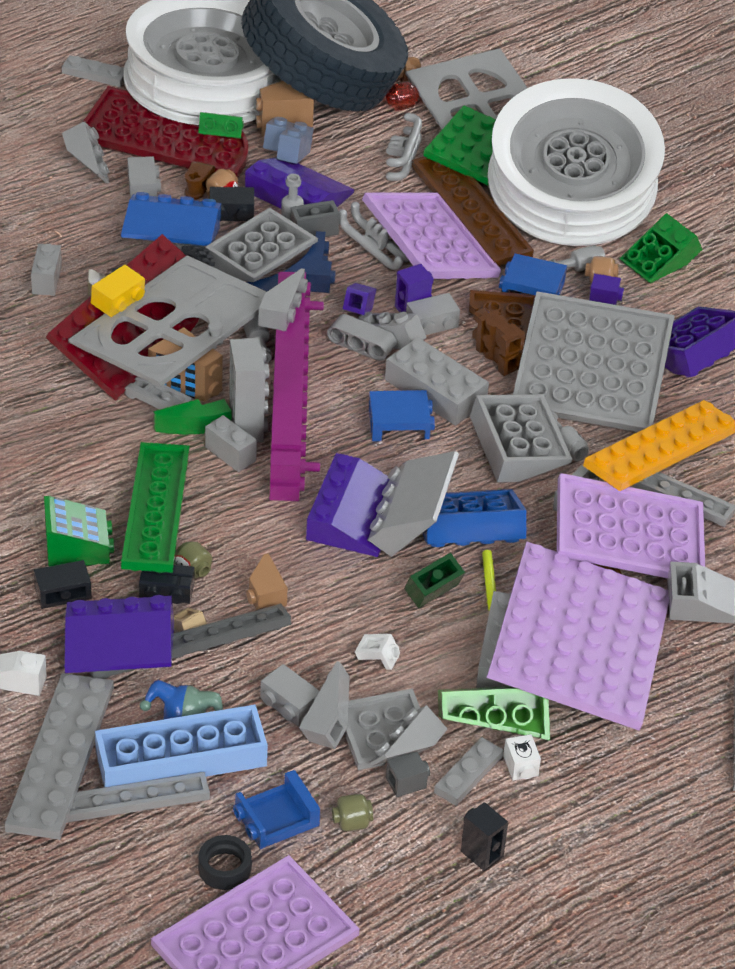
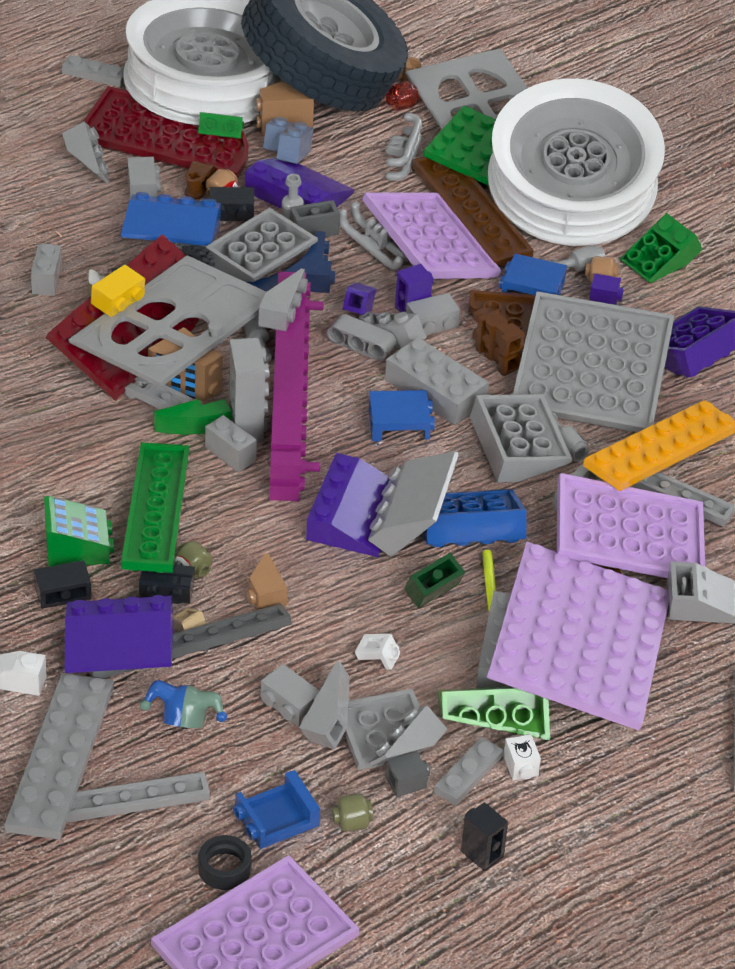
(182, 746): light blue brick -> none

